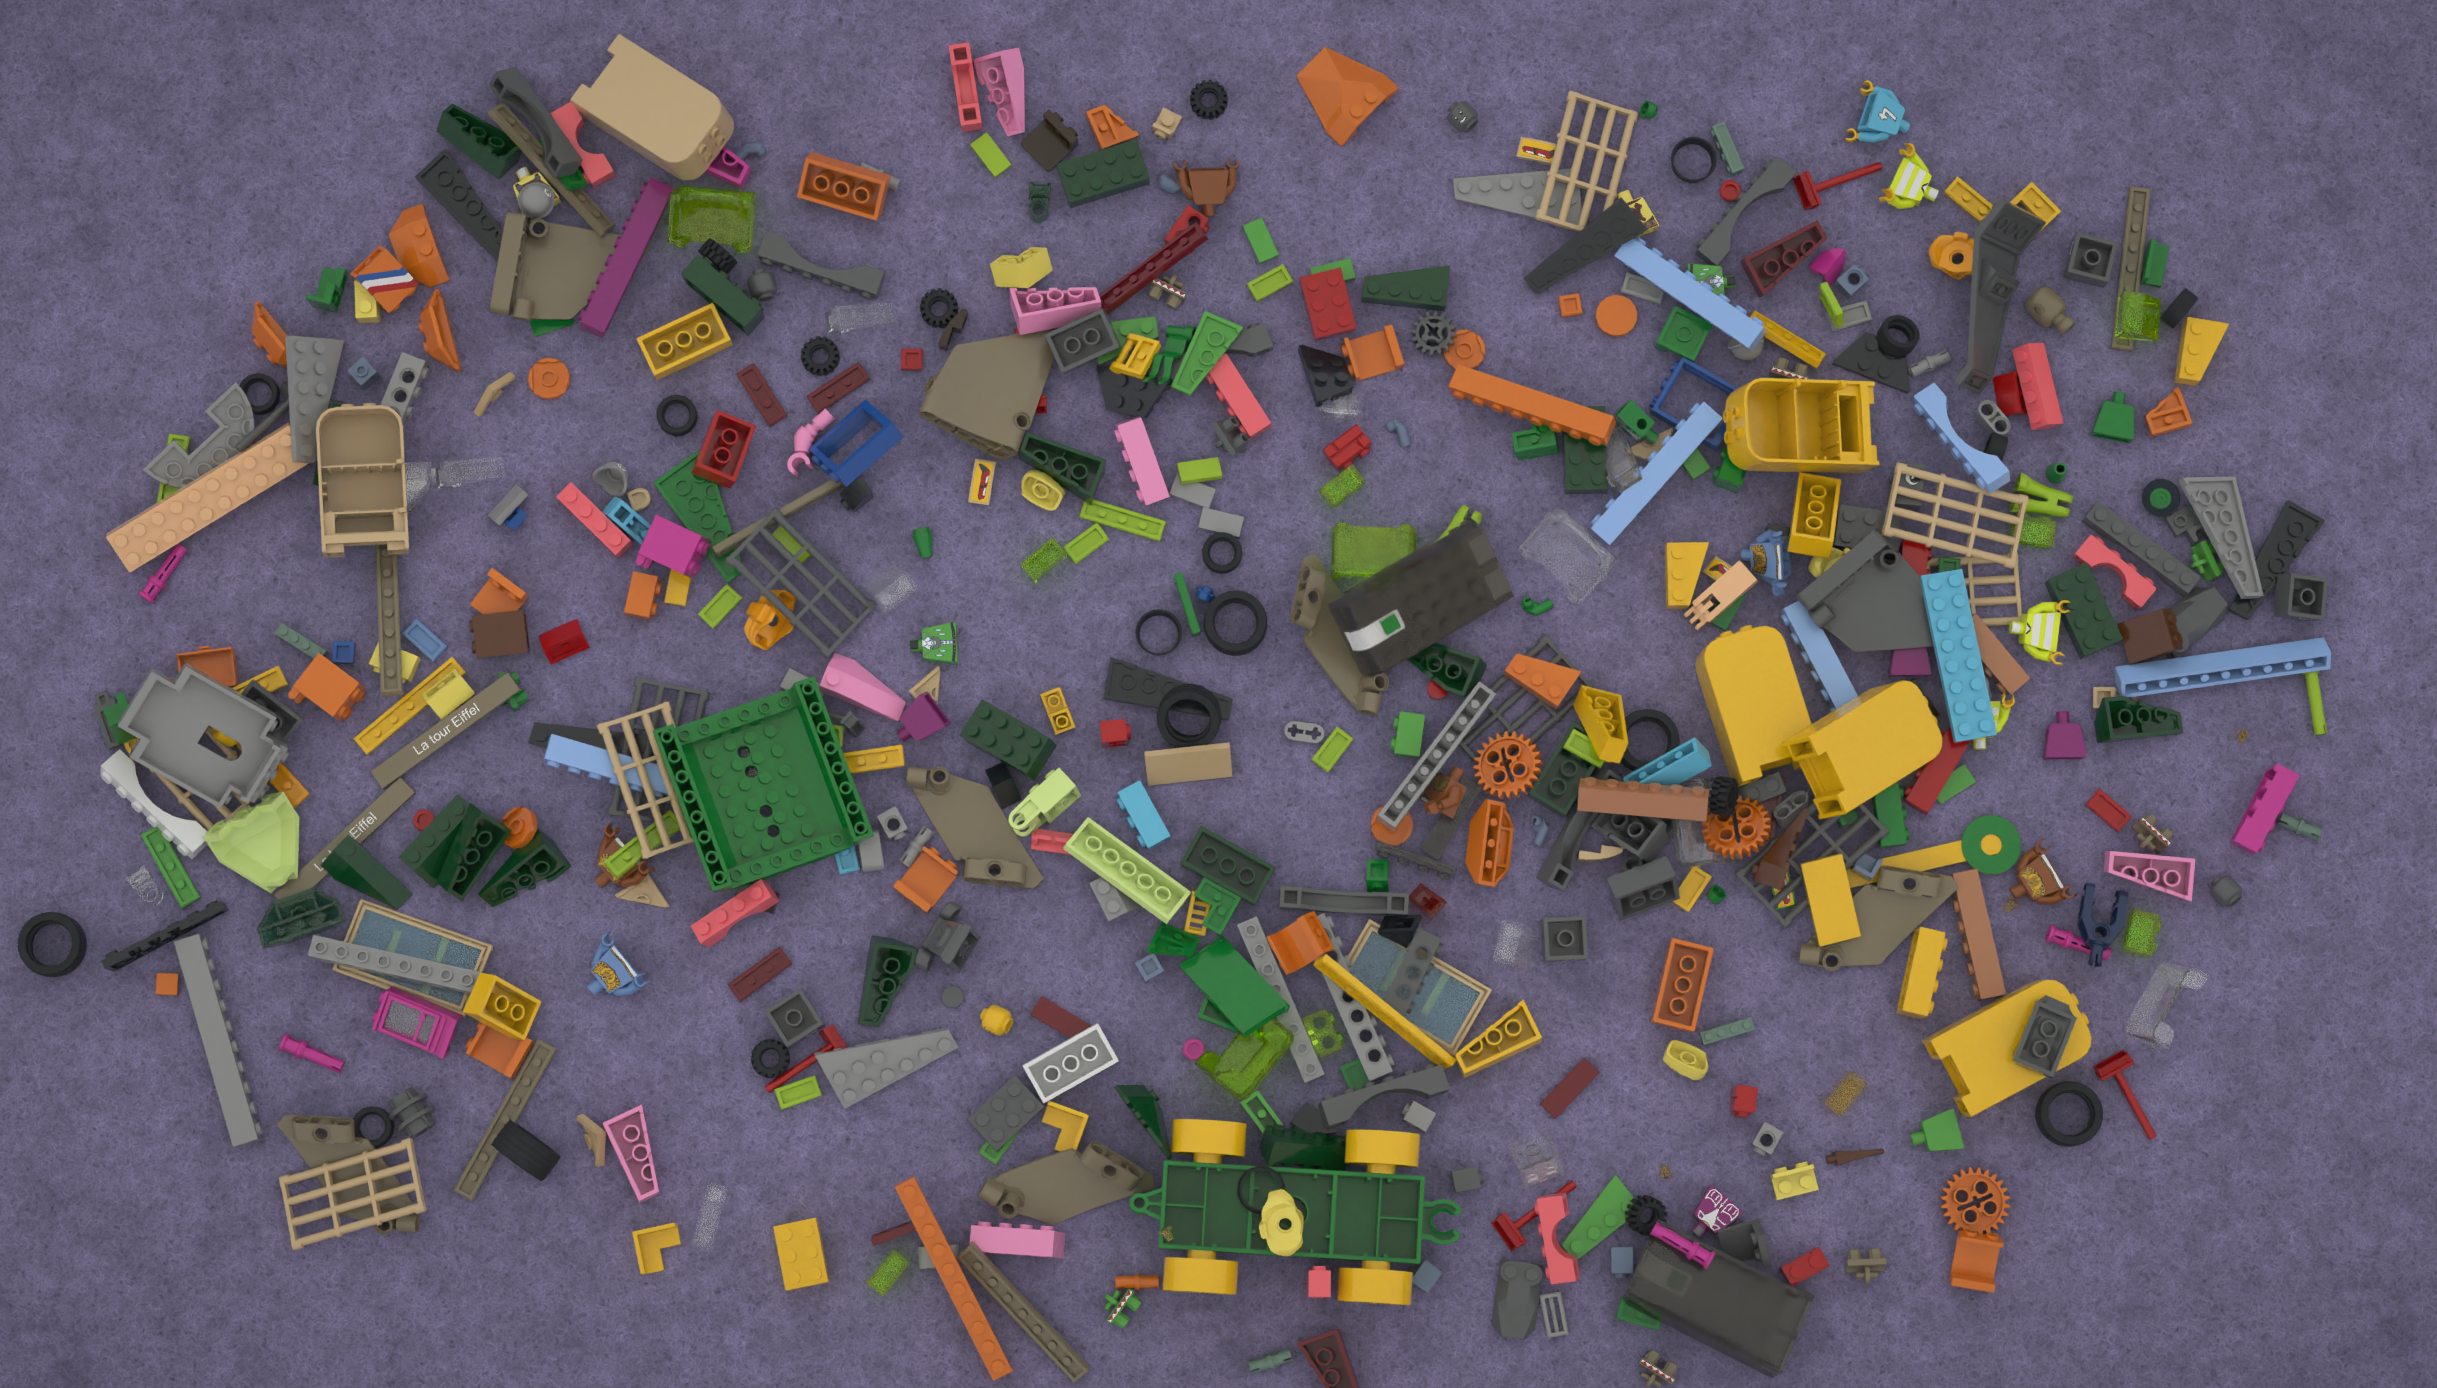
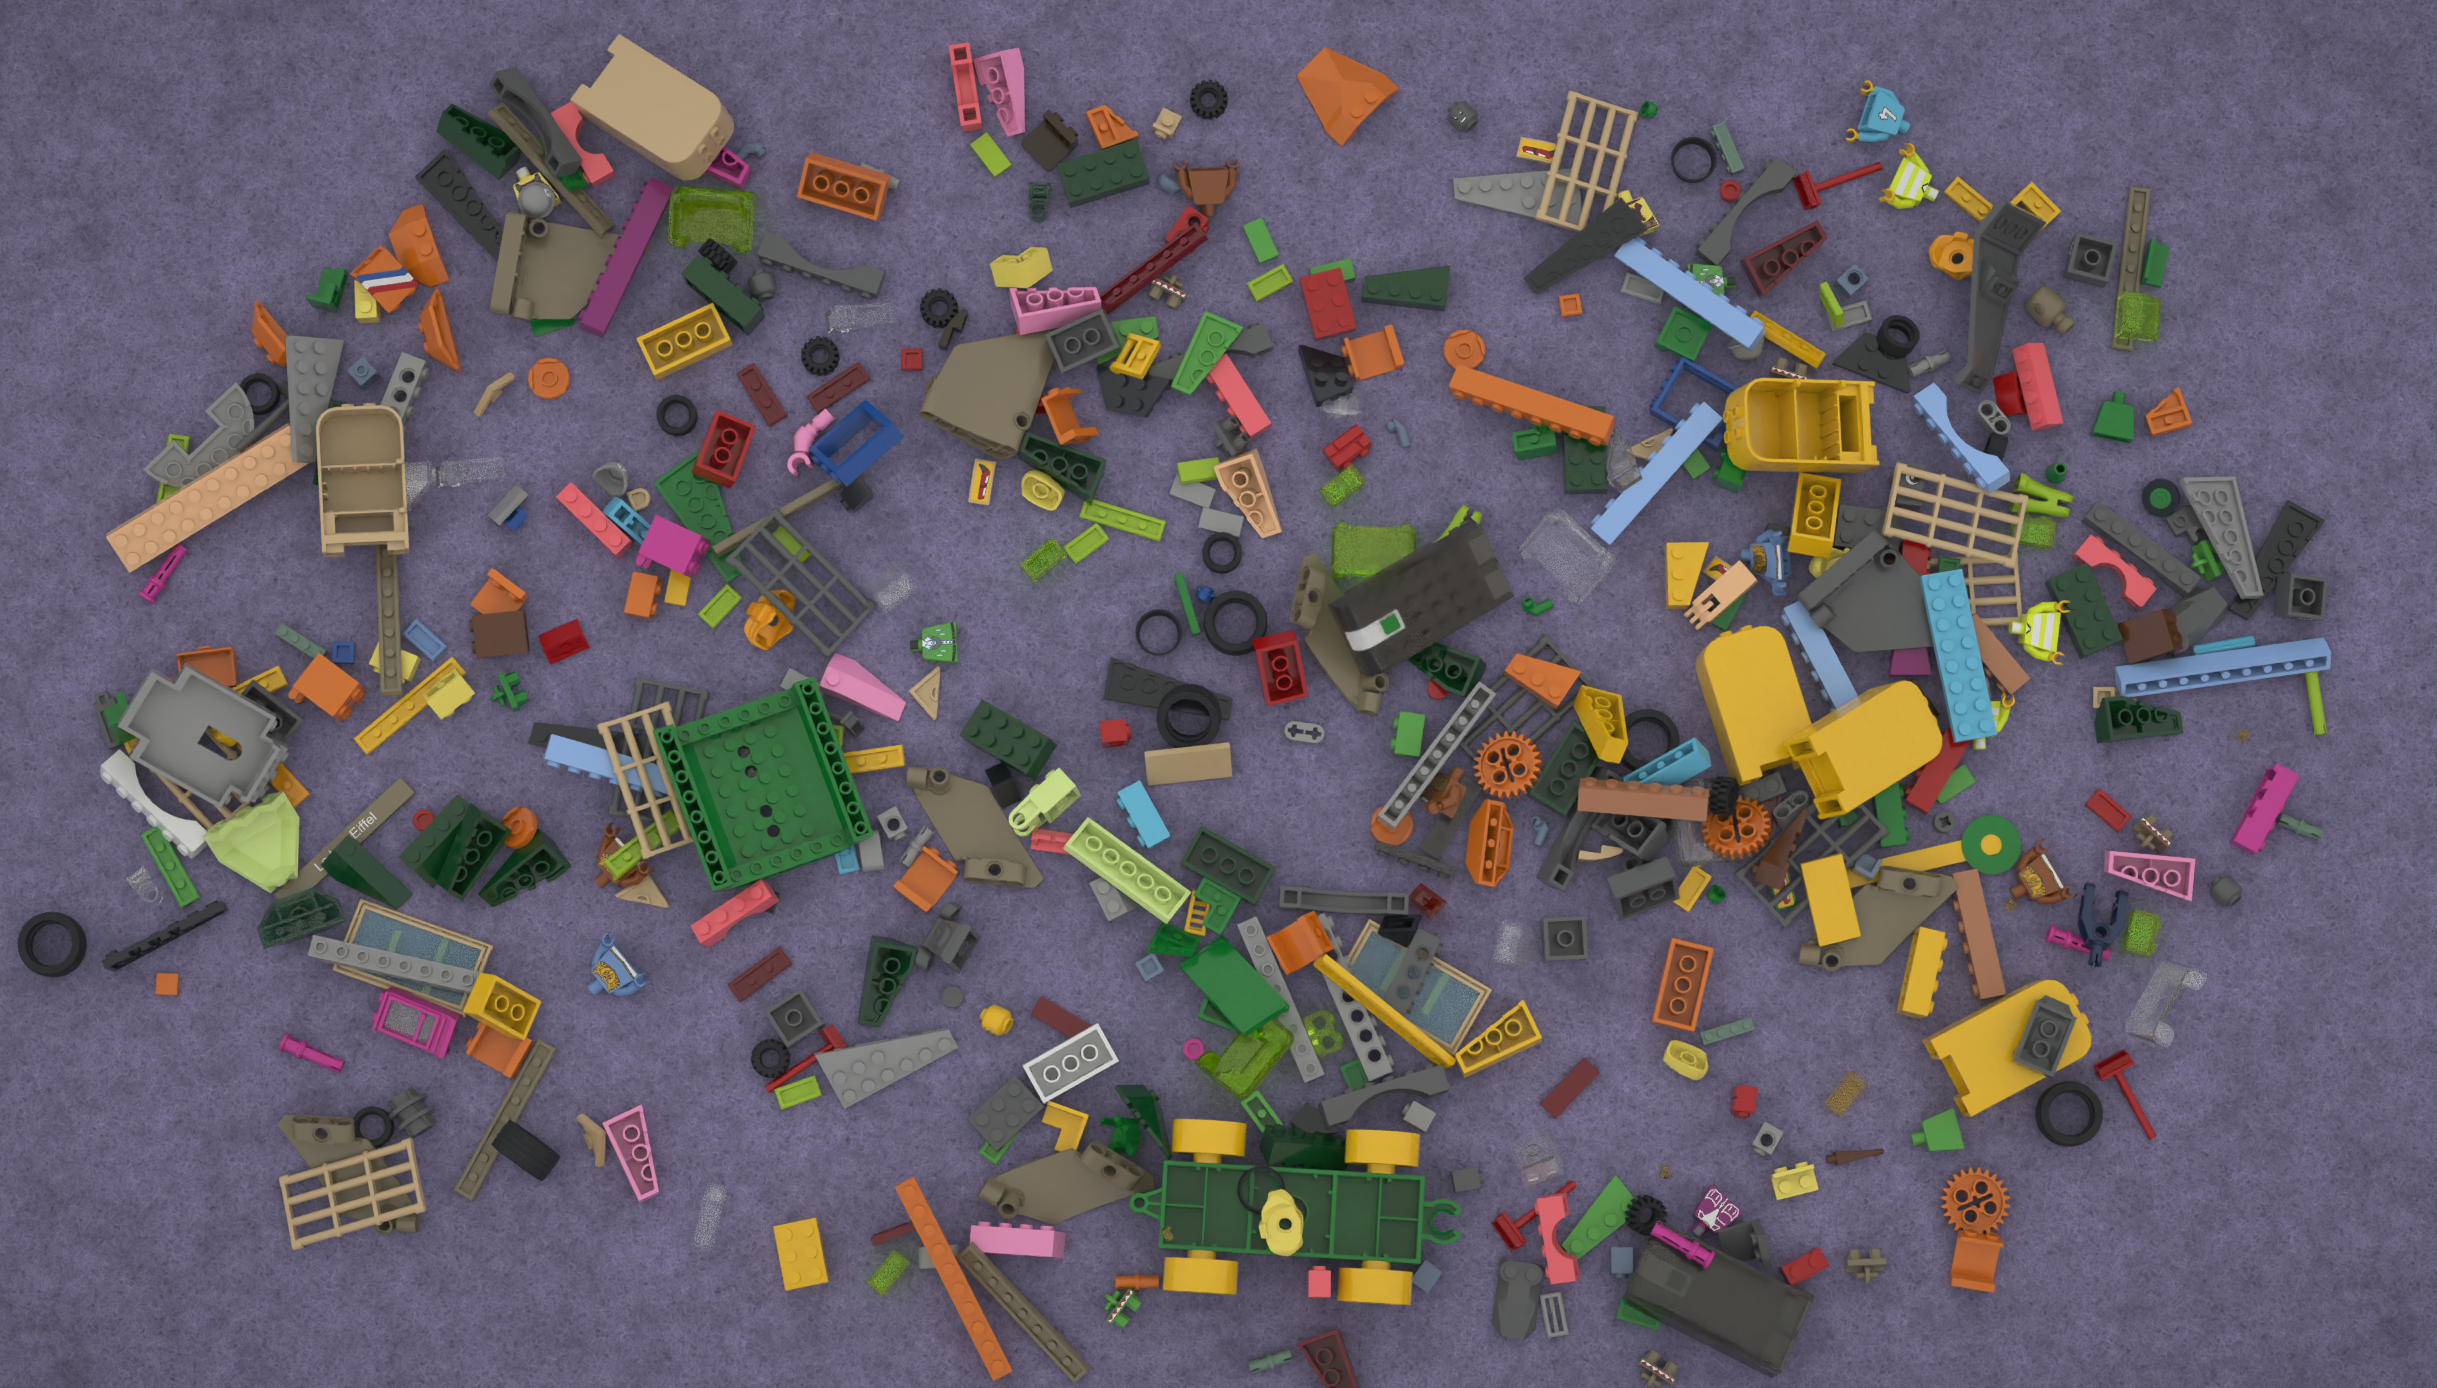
(218, 1041): light grey brick -> none
(446, 730): dark tan tile -> none
(649, 1244): yellow panel -> none
(922, 719): magenta torso -> none
(923, 541): green cone -> none
(1057, 710): yellow slope -> none
(1064, 419): none -> orange panel
(1125, 1134): none -> green piece
(1142, 460): bright pink wedge -> none
(1174, 348): green flag -> none
(1248, 486): none -> light nougat wedge
(1280, 667): none -> red brick
(1332, 749): lime tile -> none
(1377, 875): green bracket -> none
(1428, 339): dark grey gear -> none
(1582, 747): lime tile -> none
(1616, 315): orange tile -> none
(1627, 421): green torso -> none
(1829, 264): dark pink brick -> none
(1941, 825): none -> dark grey wheel
(2063, 739): magenta torso -> none
(2179, 308): black tyre -> none
(2196, 348): yellow wedge -> none
(2224, 645): none -> medium azure axle

